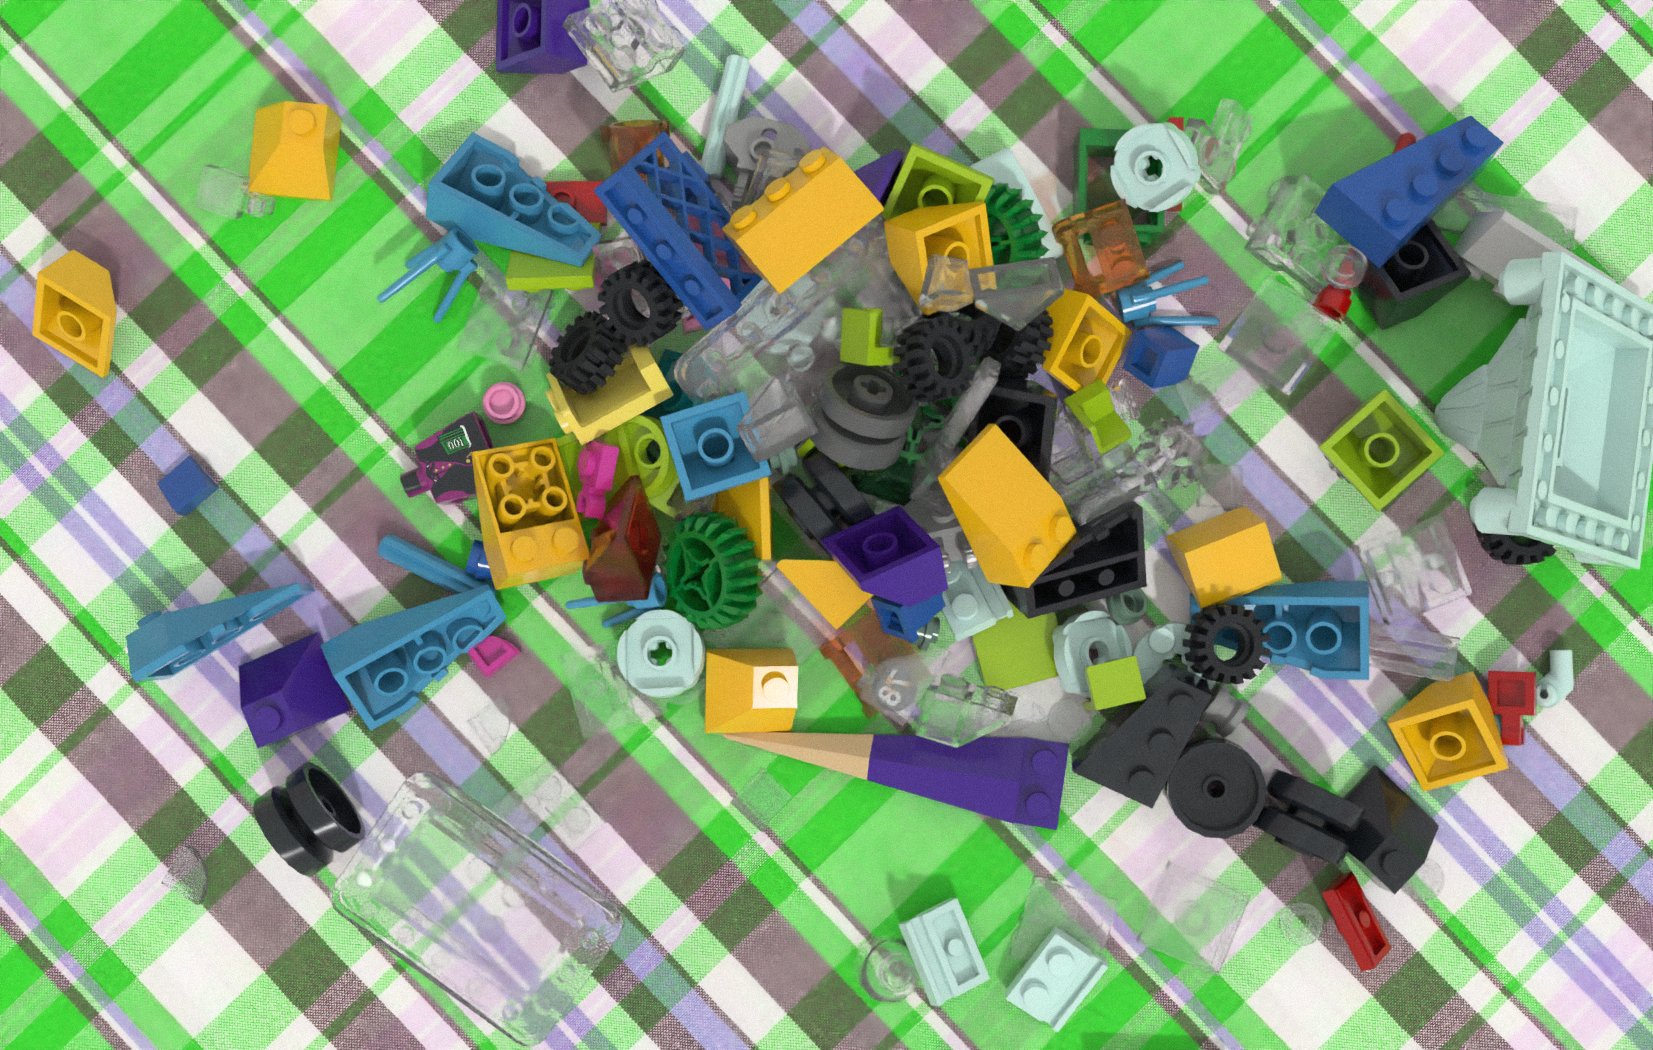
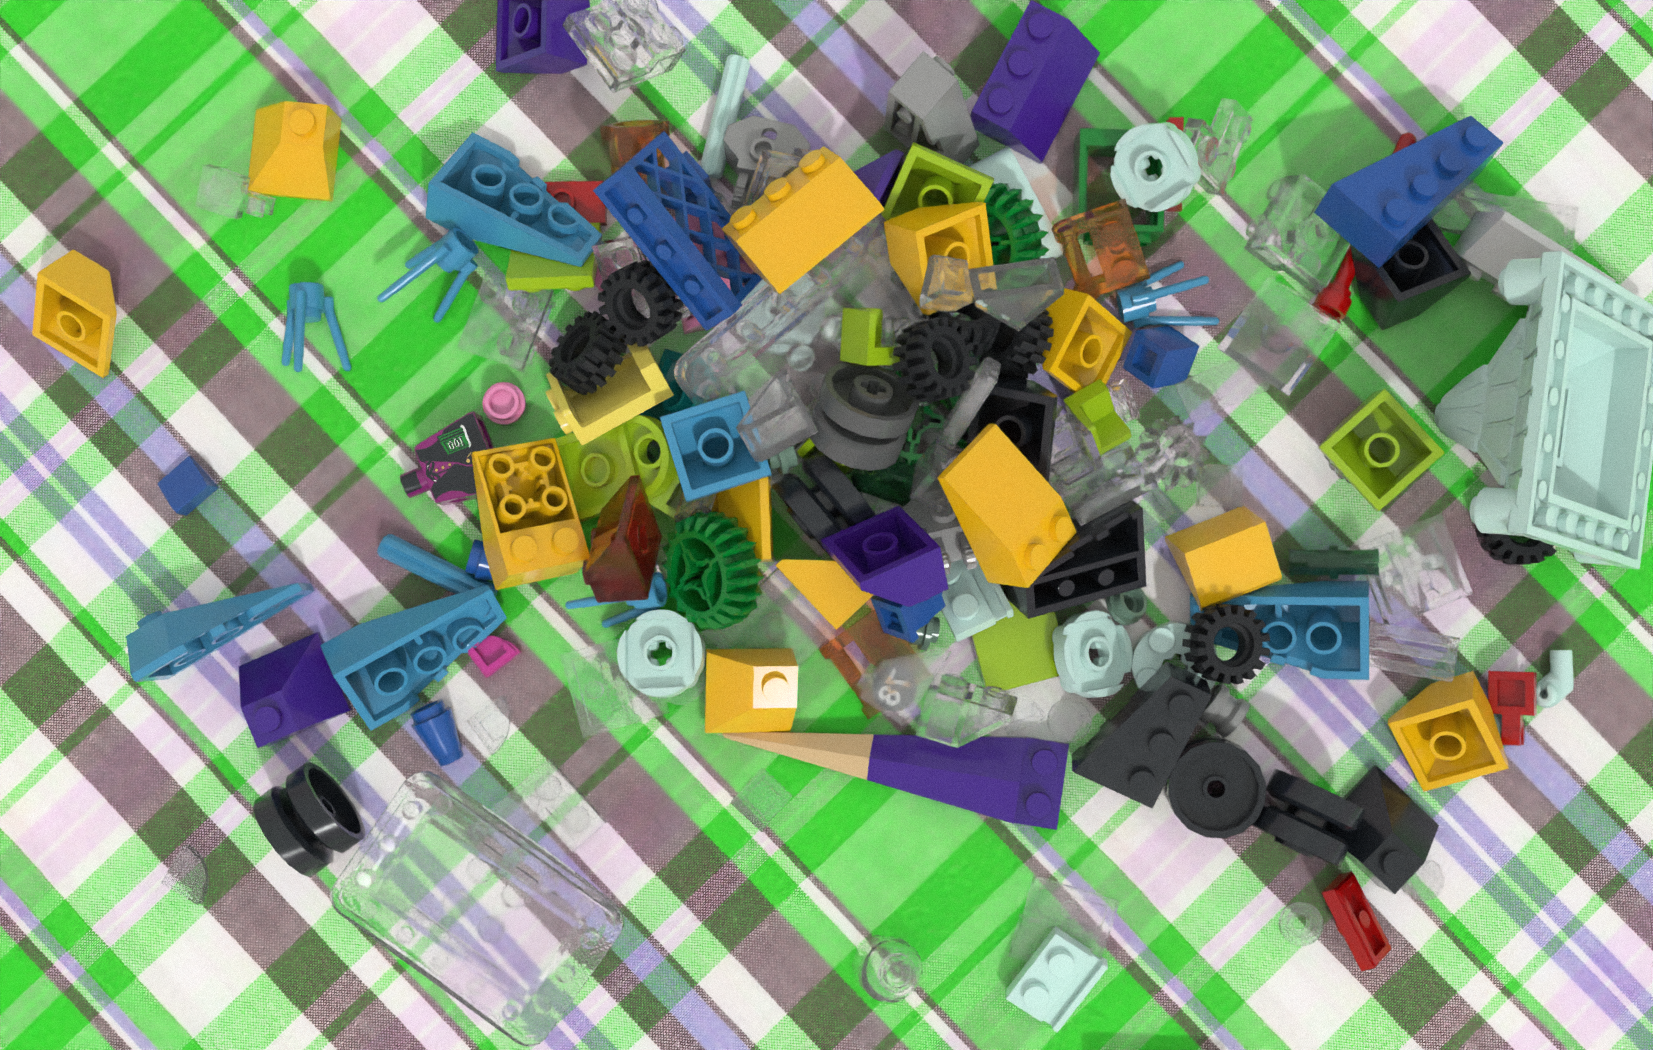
(306, 306): none -> dark azure plant
(438, 731): none -> blue cone
(596, 471): dark pink plate -> none
(931, 110): none -> light grey wedge
(944, 951): light aqua plate -> none
(1034, 83): none -> dark purple slope
(1113, 683): lime panel -> none
(1193, 918): clear plate -> none
(1333, 562): none -> clear green pin
(1344, 267): clear tile -> none

